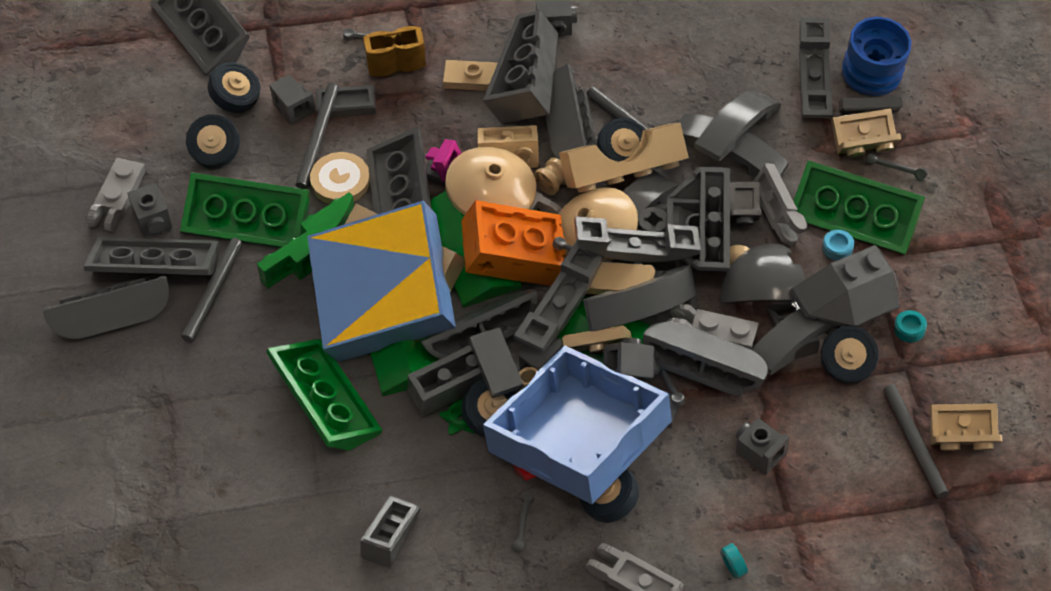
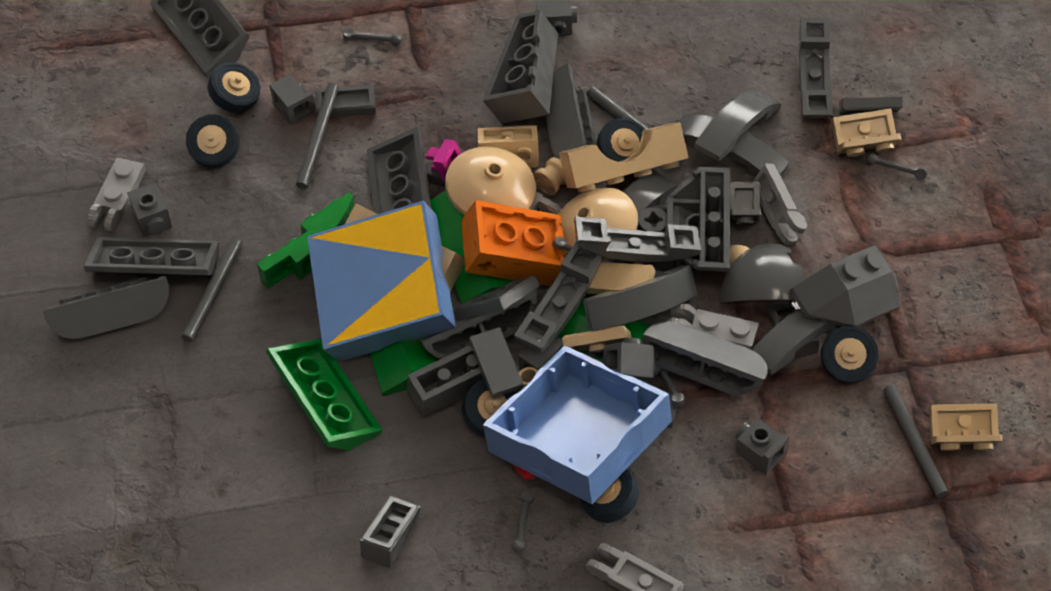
(243, 210): green slope -> none
(339, 174): tan tile -> none
(394, 51): pearl gold brick -> none
(451, 416): green plate -> none
(468, 75): tan plate -> none
(497, 299): none -> dark grey tile
(733, 560): teal tile -> none
(838, 244): medium azure tile -> none
(858, 206): green slope -> none
(876, 56): blue wheel -> none
(910, 326): teal tile -> none

